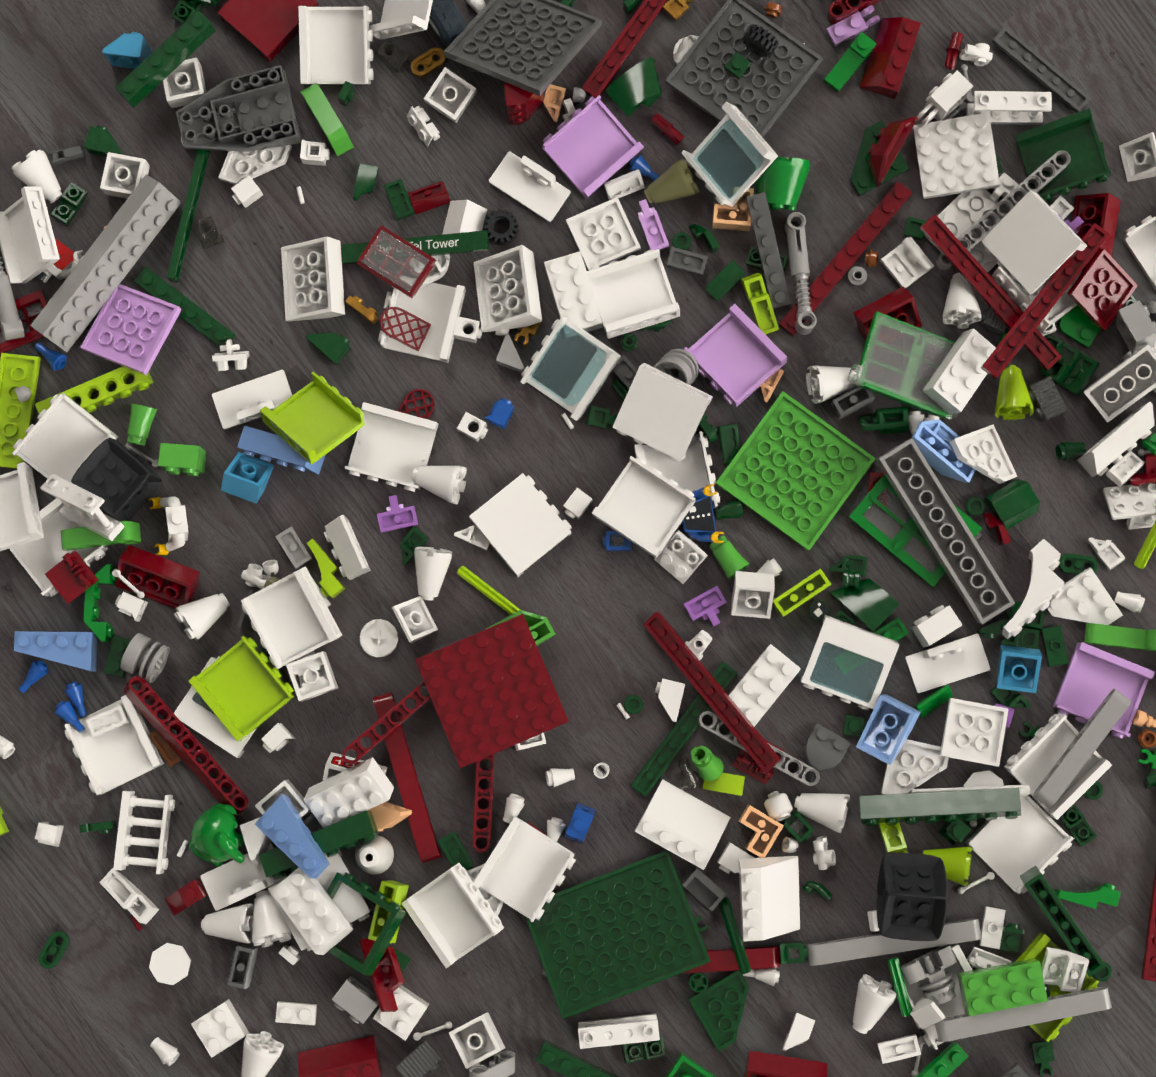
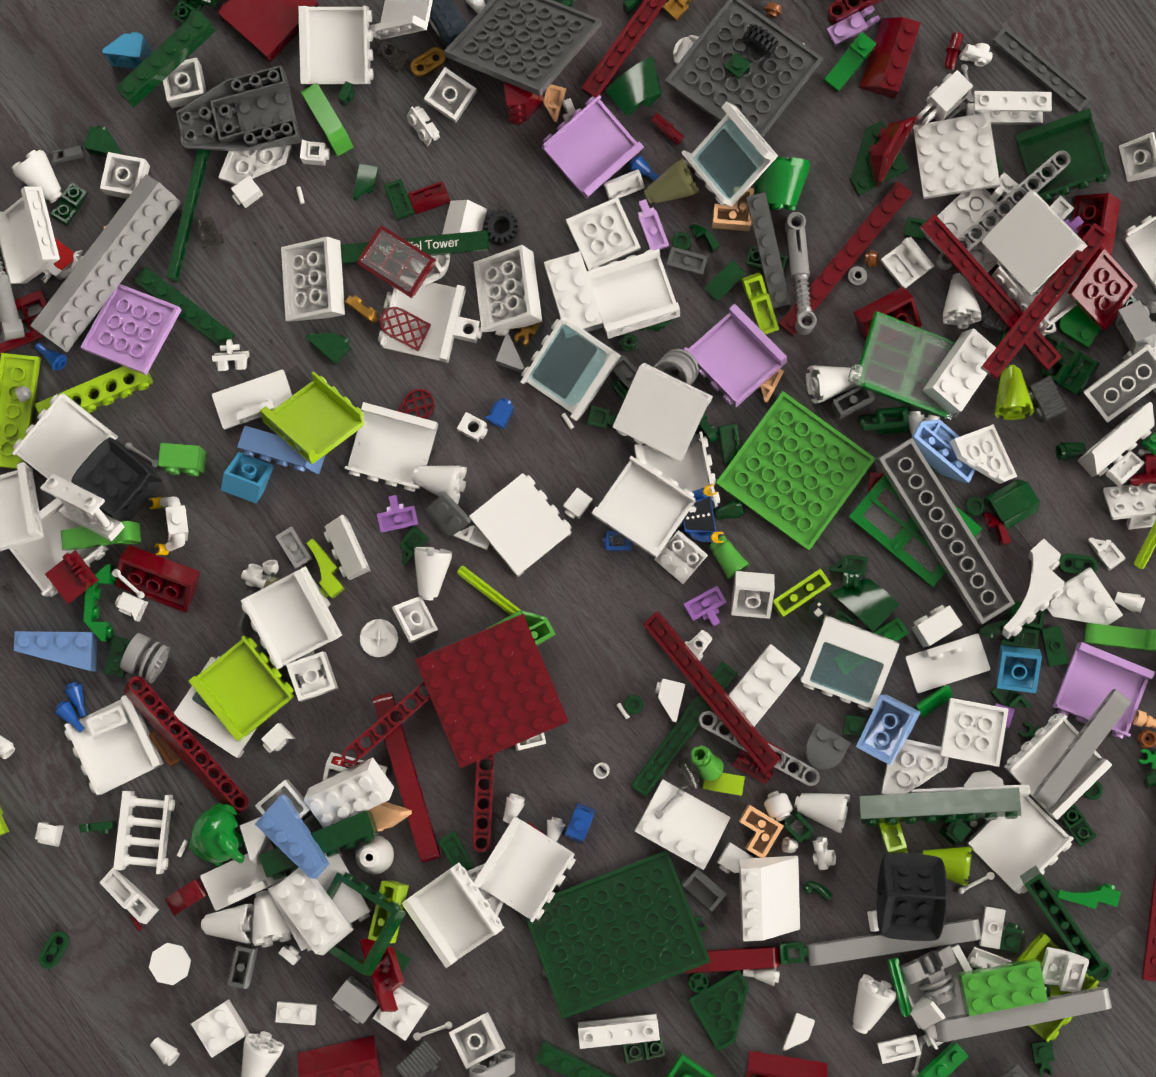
(37, 671): blue cone -> none
(140, 423): bright green plant -> none
(201, 614): white cone -> none
(447, 515): none -> dark grey slope
(530, 185): white bracket -> none
(559, 776): white cone -> none
(578, 95): light grey hinge -> none
(659, 813): none -> light grey hinge
(734, 936): dark green axle -> none
(770, 567): white cone -> none

